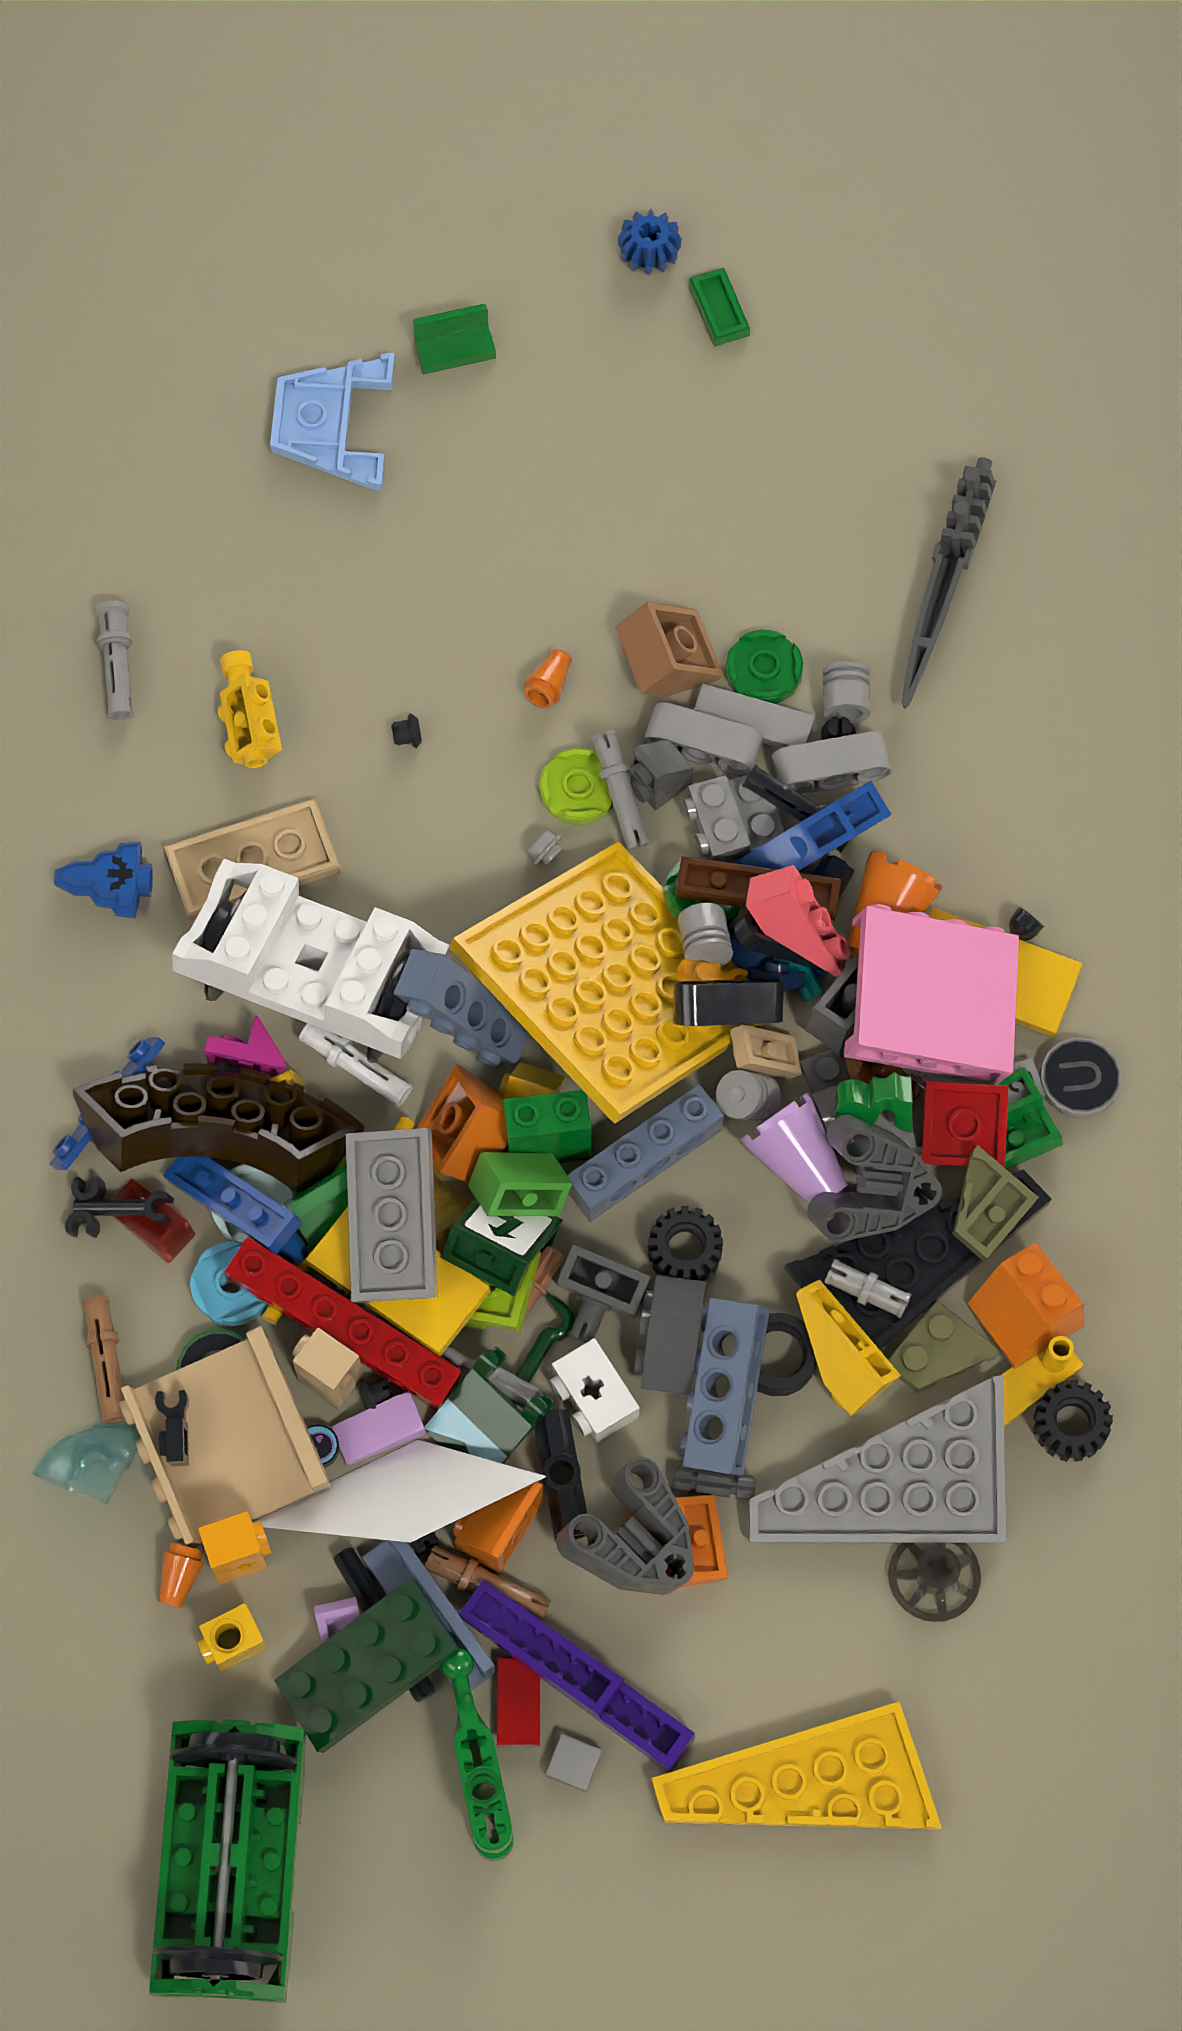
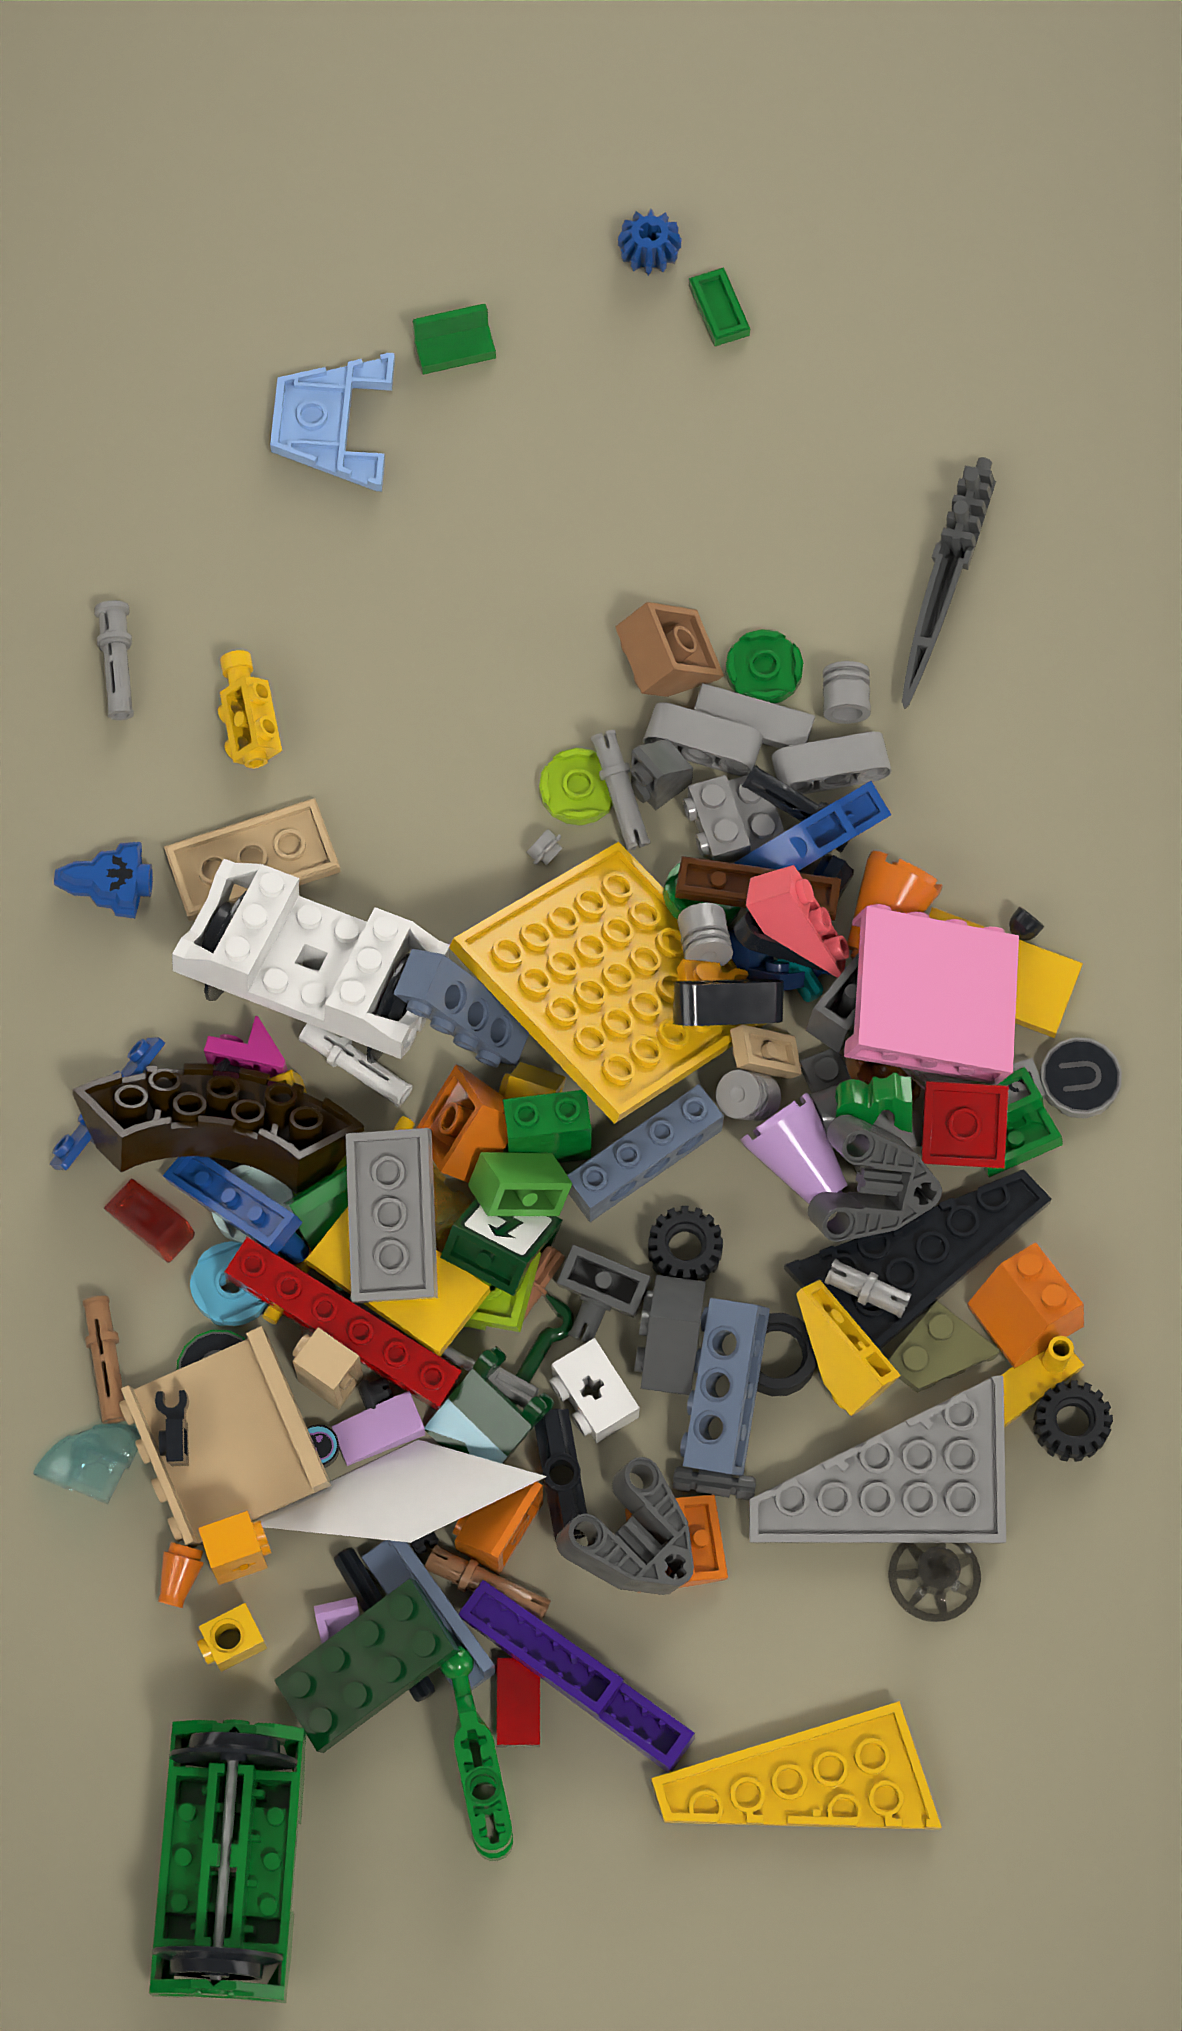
(92, 1204): black bar -> none
(407, 731): black piece -> none
(547, 681): orange cone -> none
(573, 1763): light grey tile -> none
(837, 728): black piece -> none
(989, 1204): olive wing -> none

